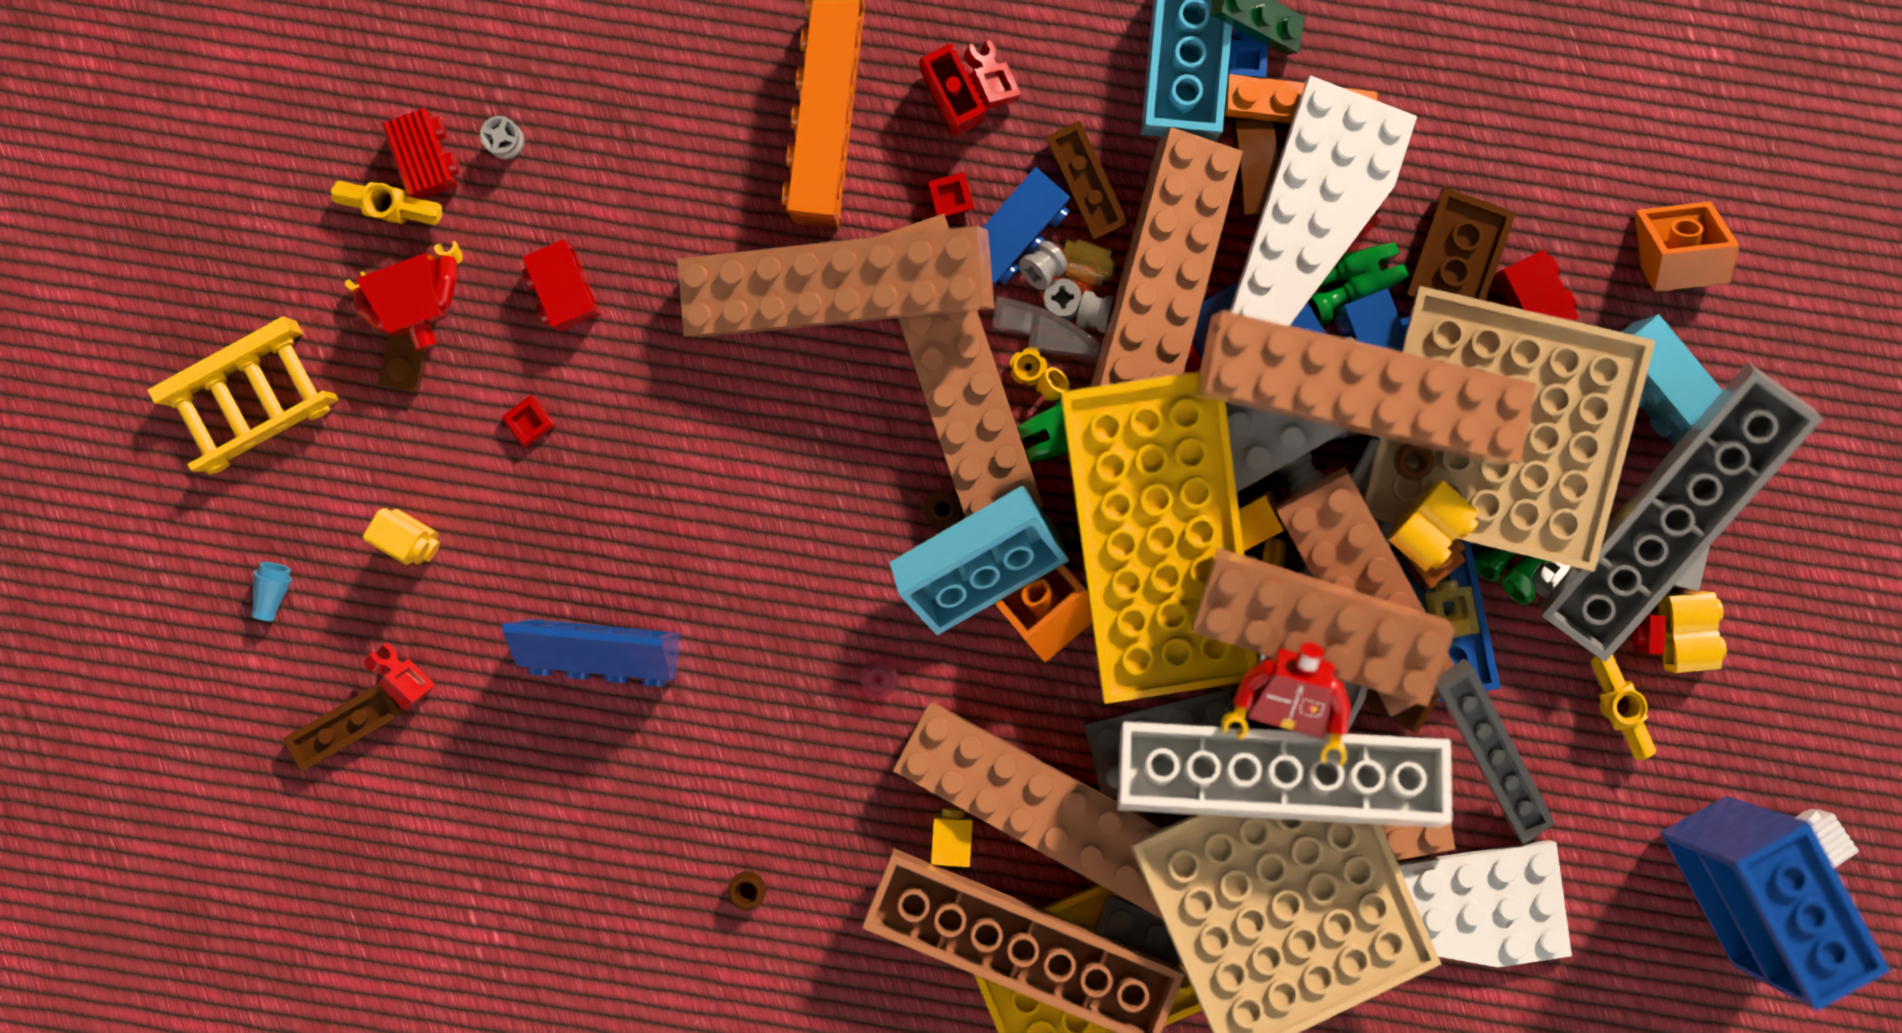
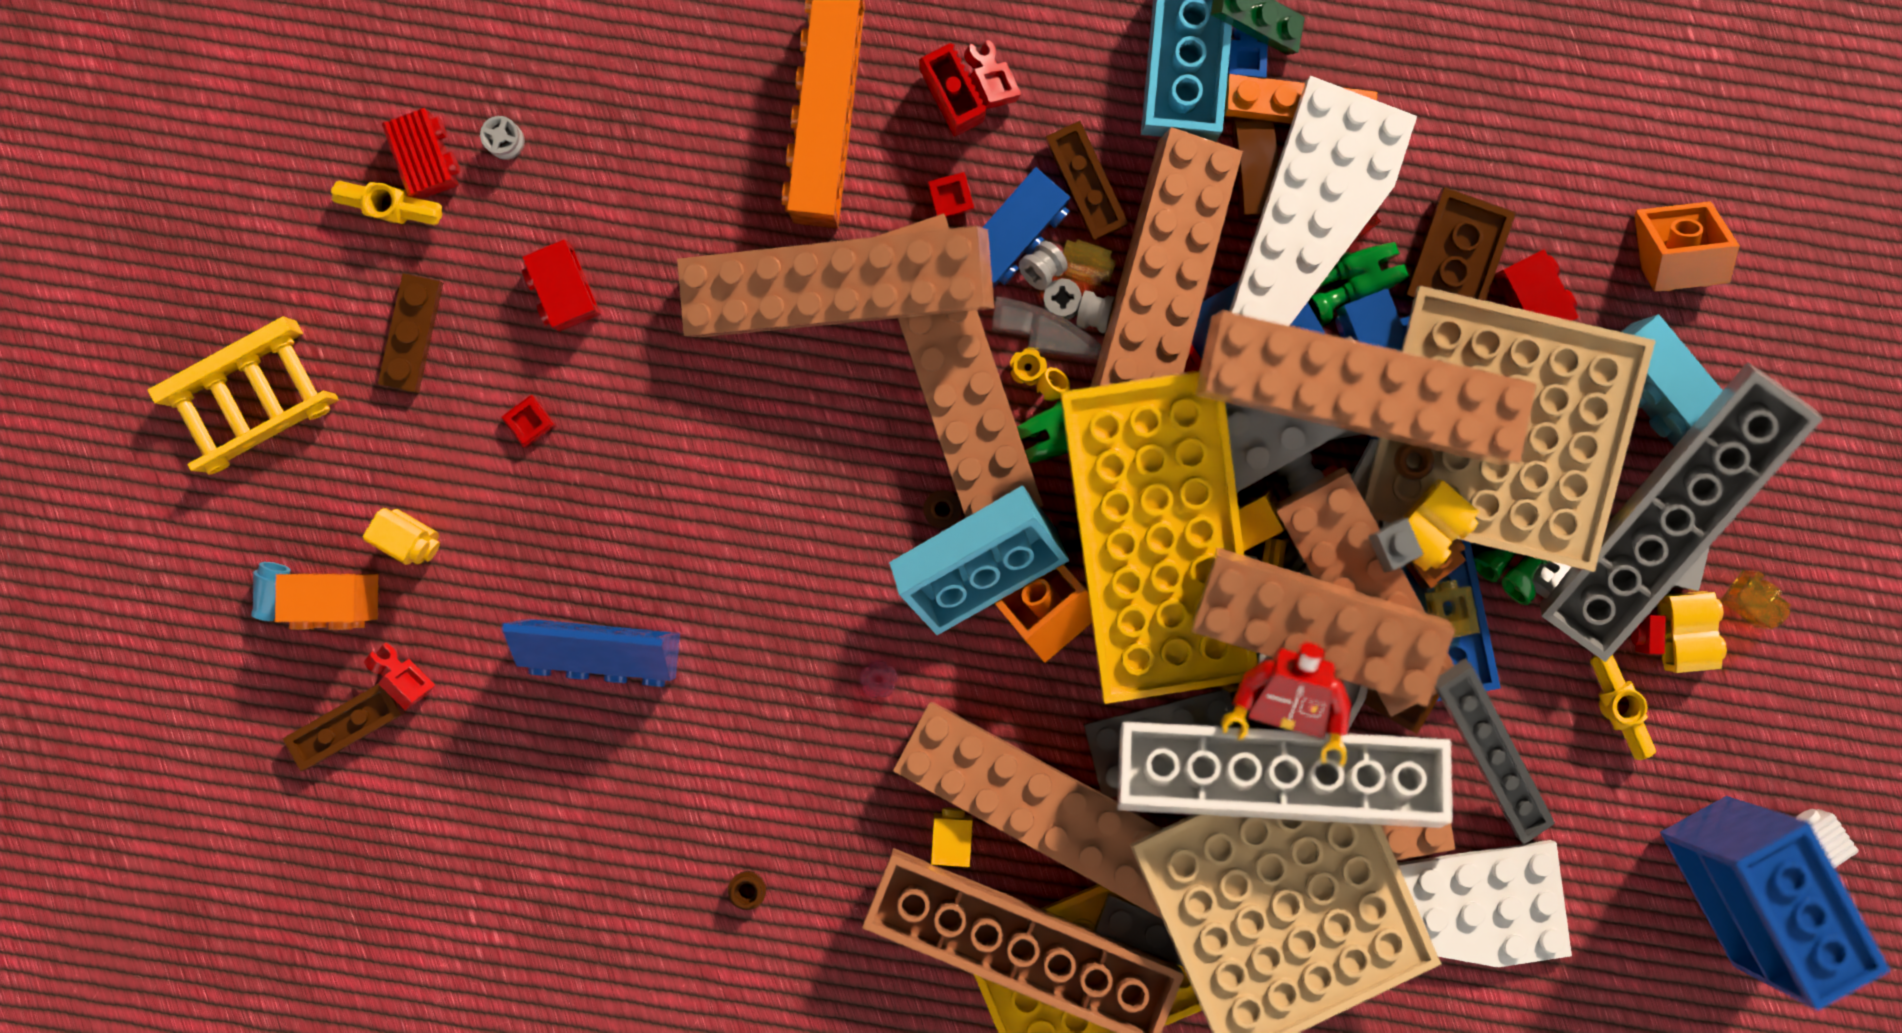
(315, 599): none -> orange brick
(409, 295): red torso -> none
(1395, 545): none -> dark grey plate
(1757, 600): none -> clear yellow brick

